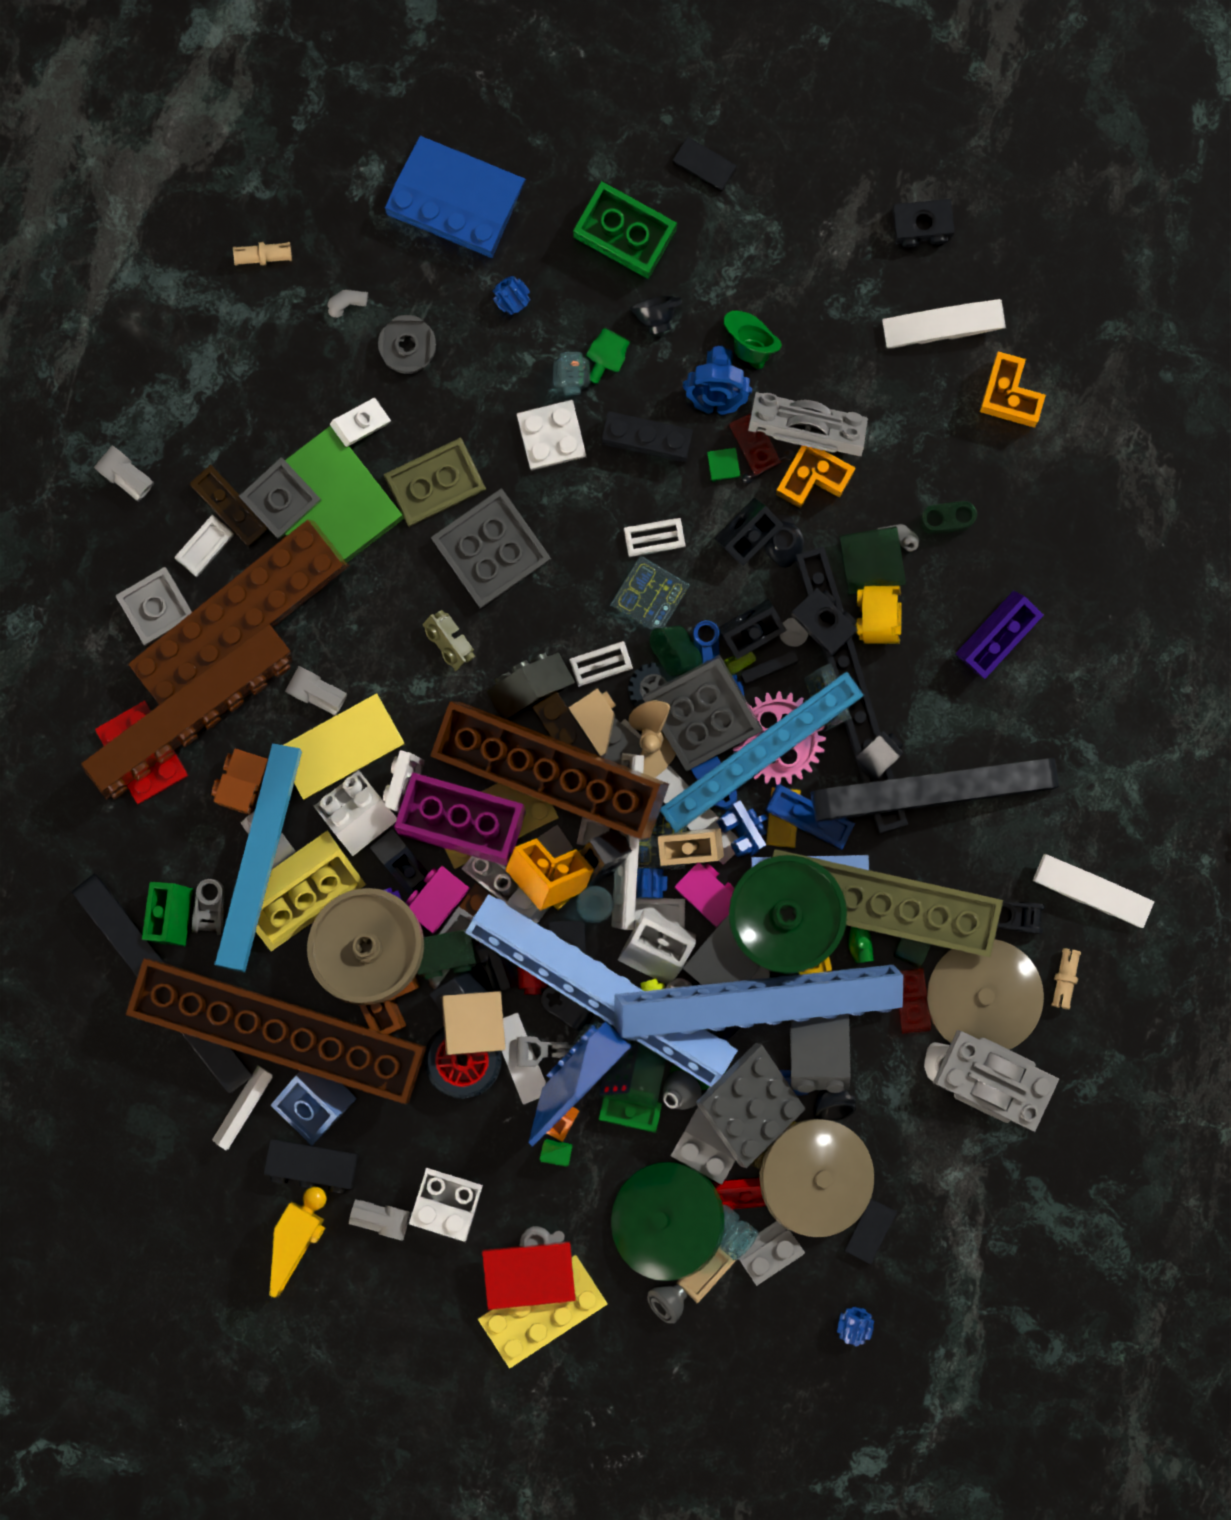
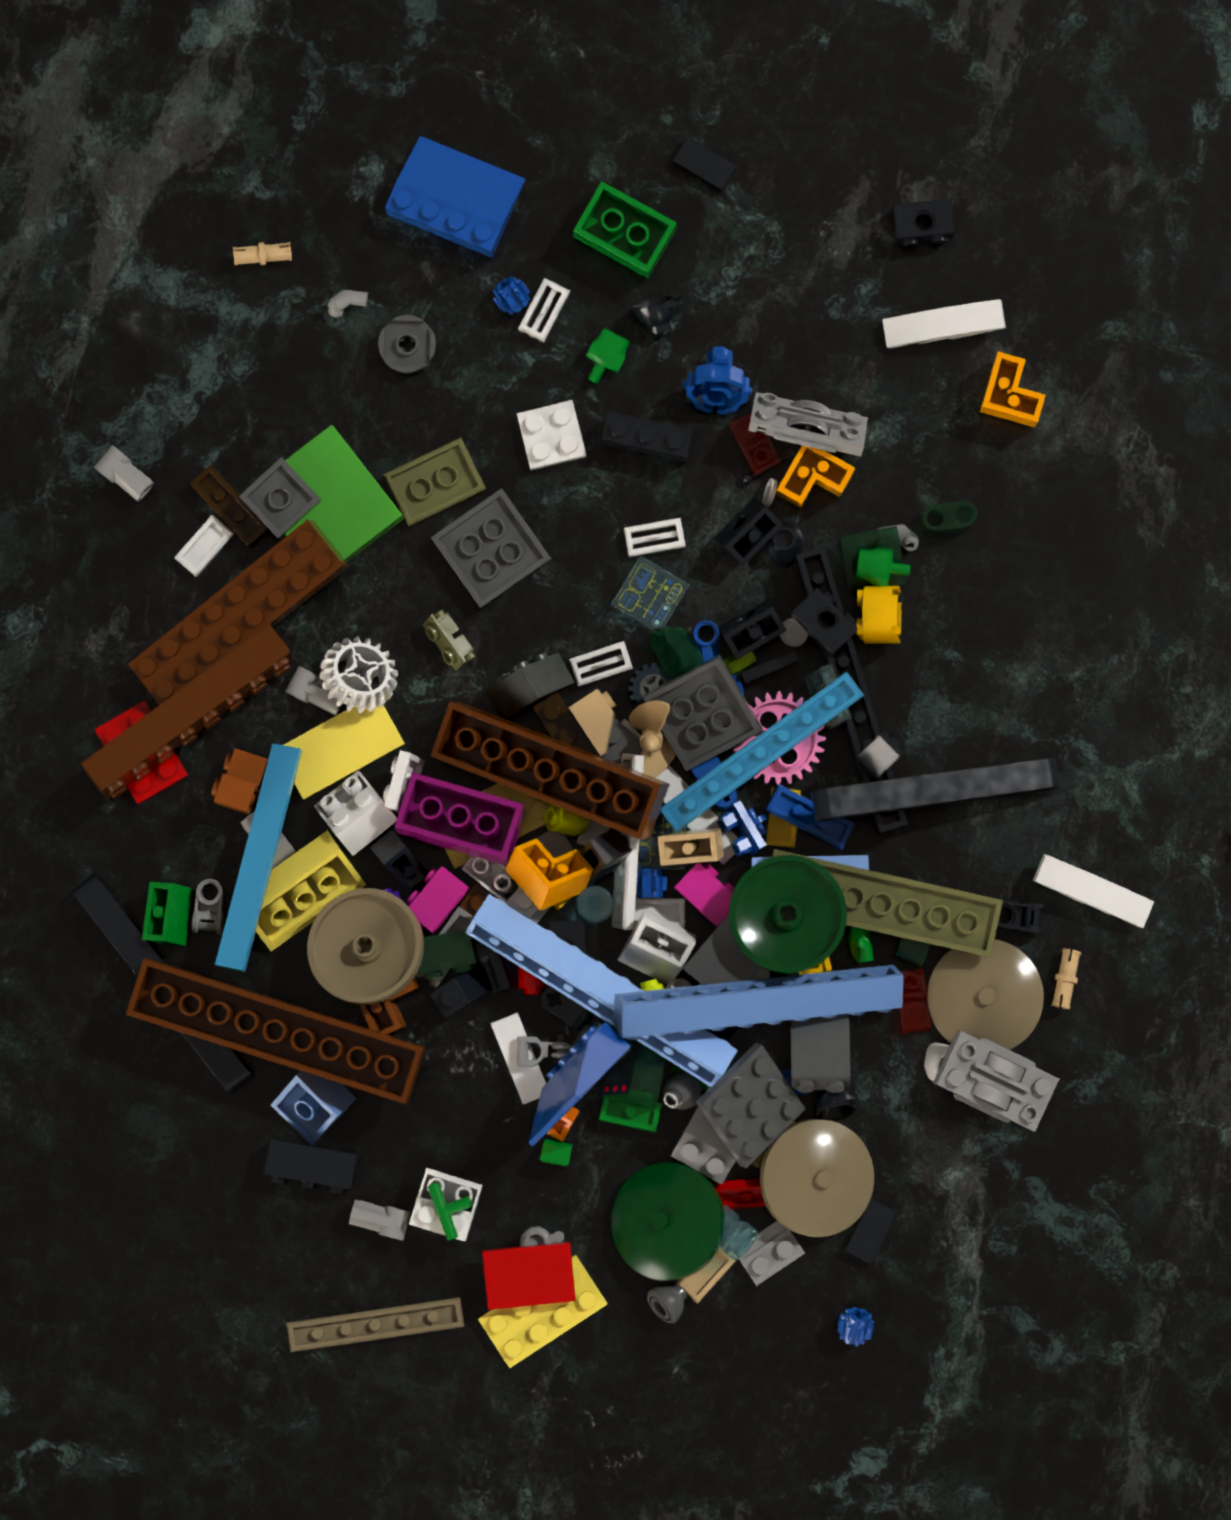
(154, 605): light grey plate -> none
(242, 1108): white tile -> none
(293, 1236): yellow slope -> none
(352, 688): none -> white gear
(360, 422): white plate -> none
(375, 1324): none -> dark tan tile
(445, 1210): none -> green piece
(455, 1079): wheel -> none
(473, 1023): tan tile -> none
(533, 331): none -> white tile
(565, 822): none -> neon yellow brick
(571, 372): clear light blue head -> none
(723, 464): green tile -> none
(752, 338): green piece -> none
(769, 492): none -> white piece
(877, 566): none -> green piece
(999, 634): dark purple brick -> none

